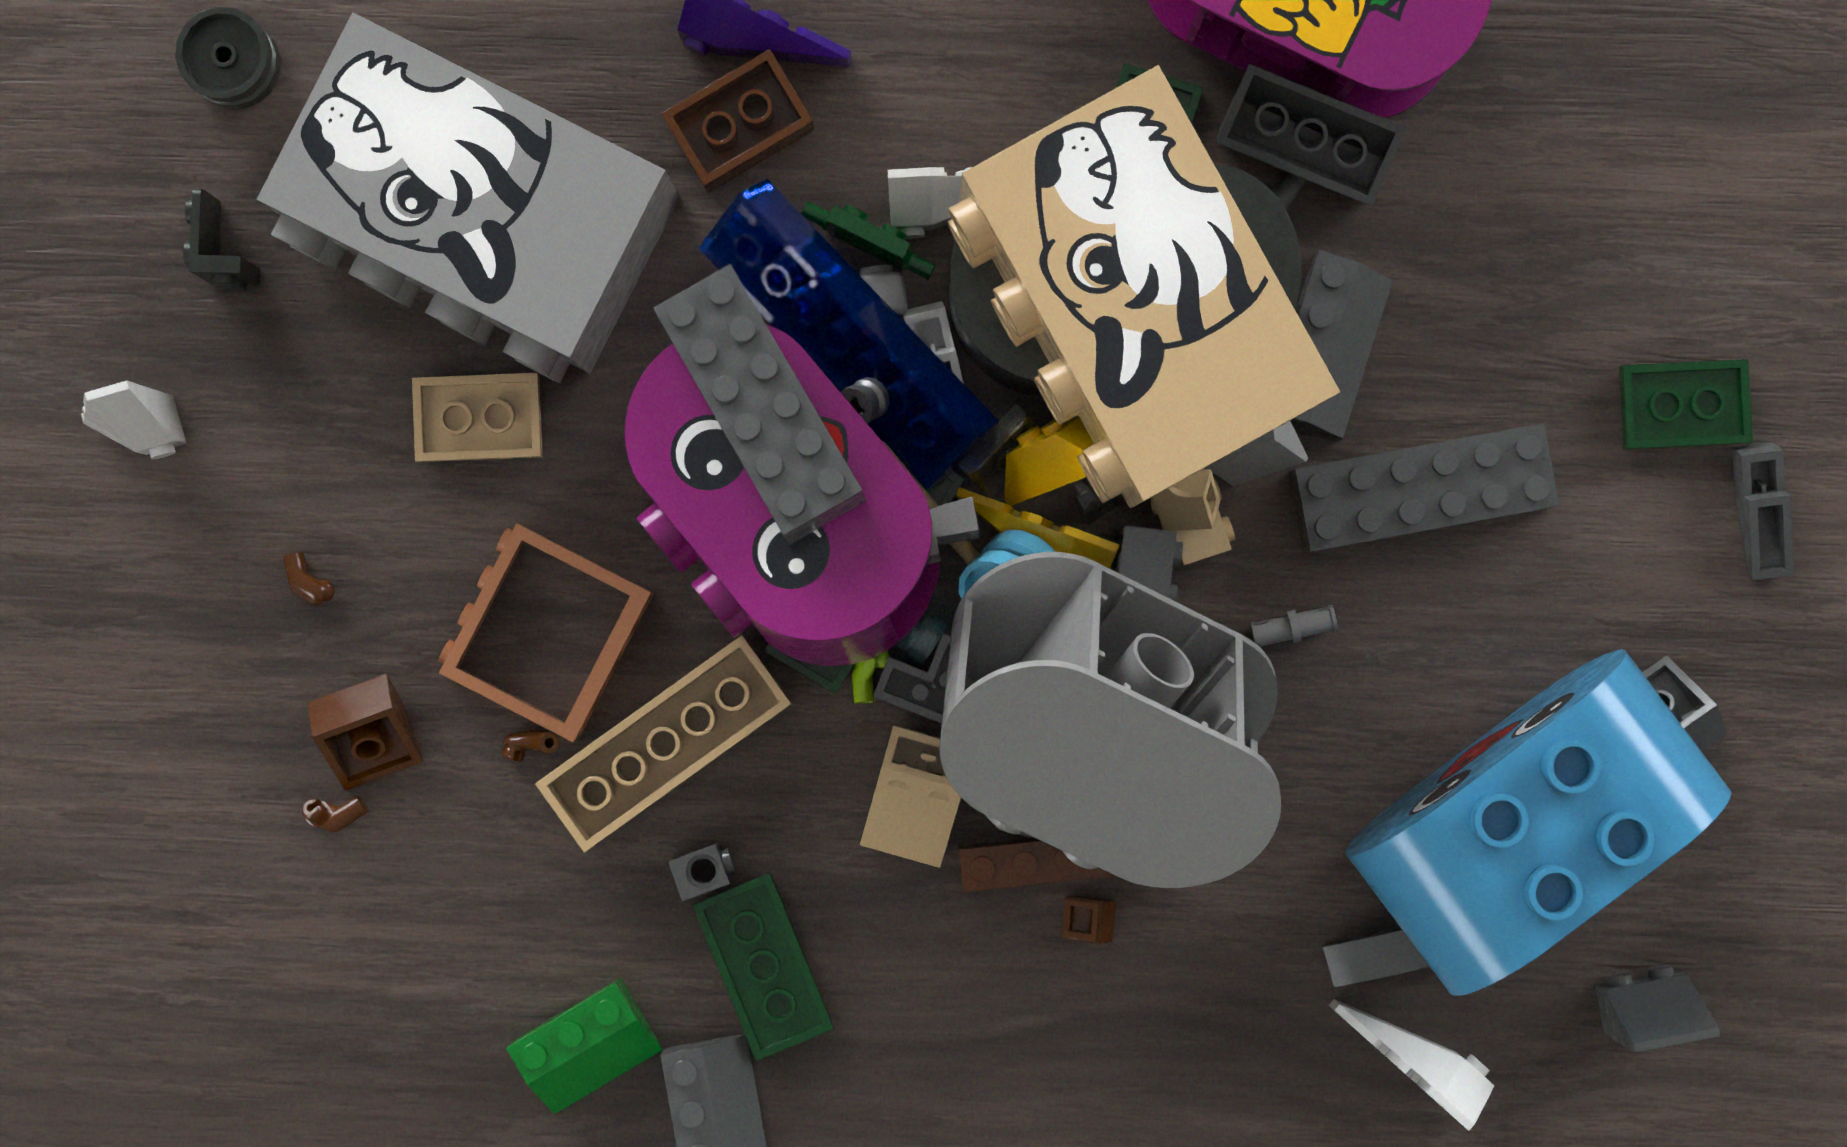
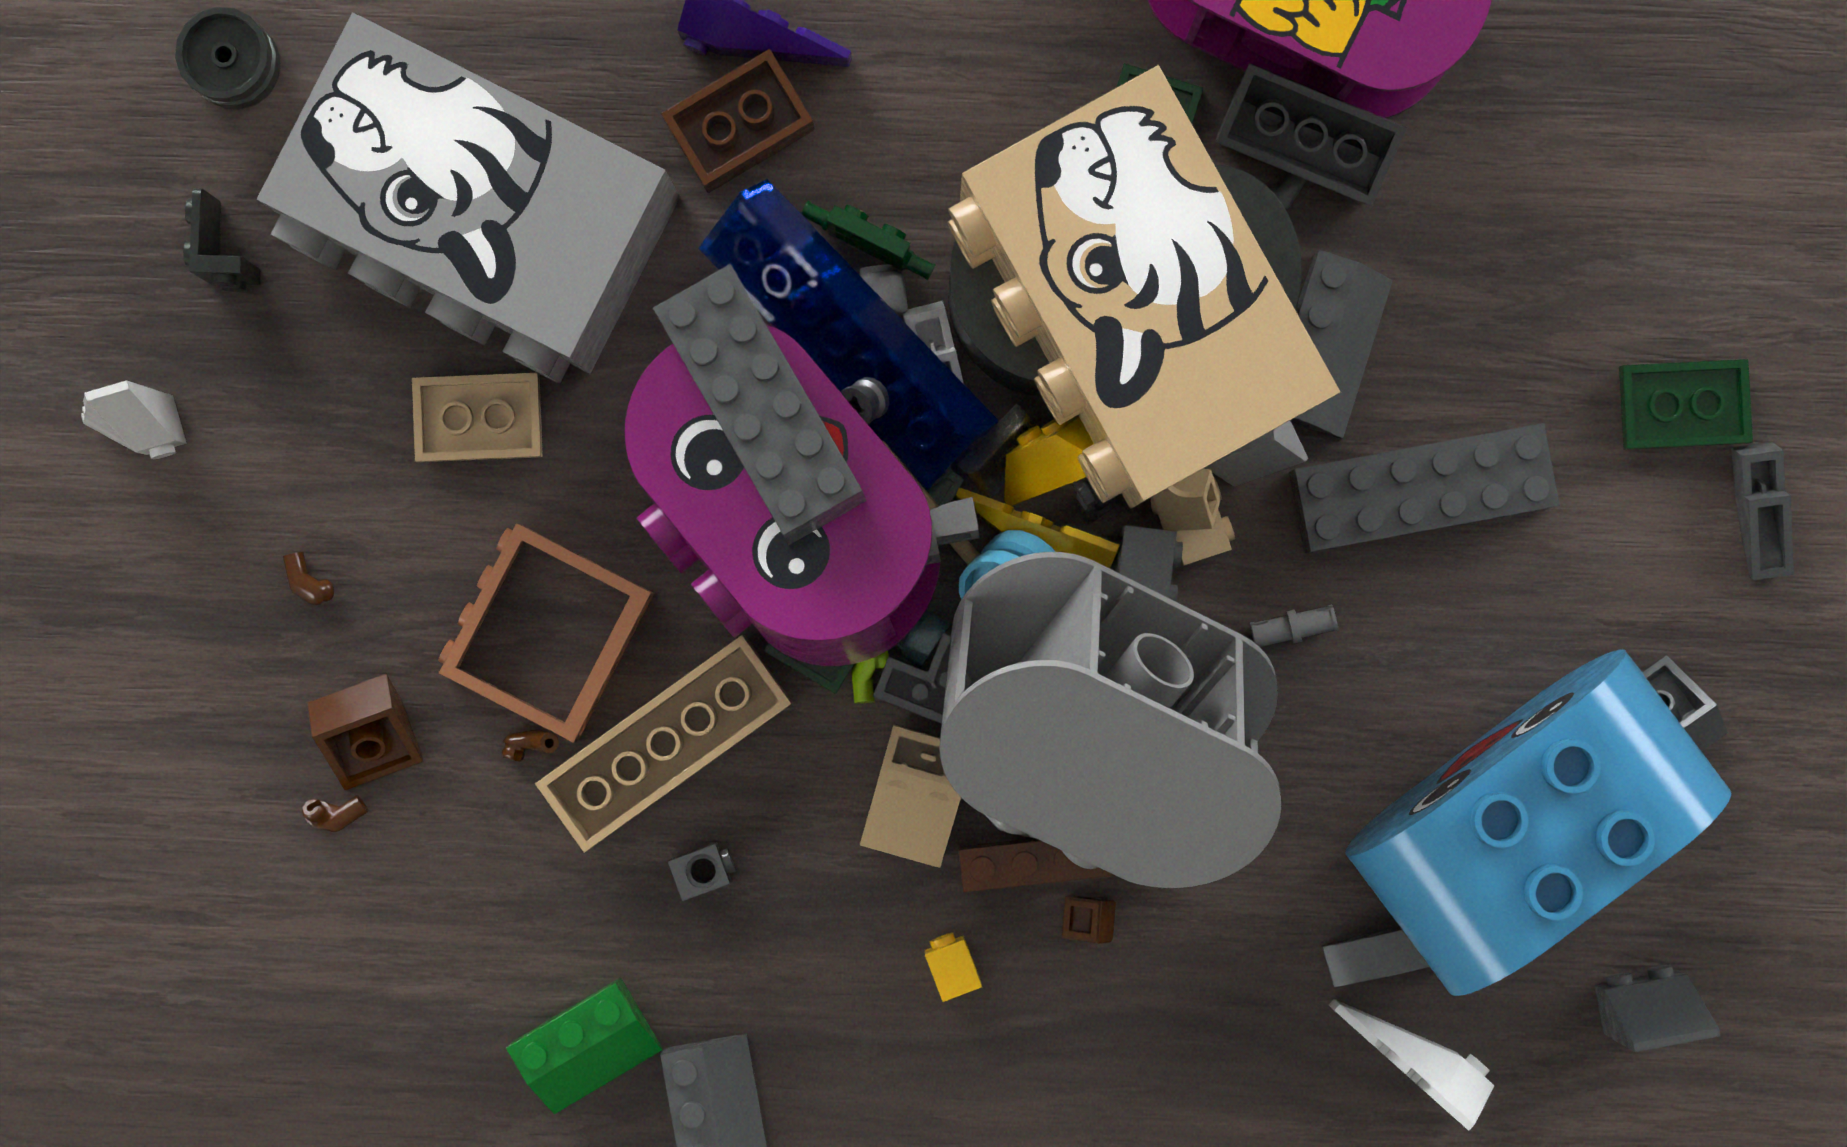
(763, 966): dark green plate -> none
(922, 198): white wedge -> none
(952, 966): none -> yellow brick

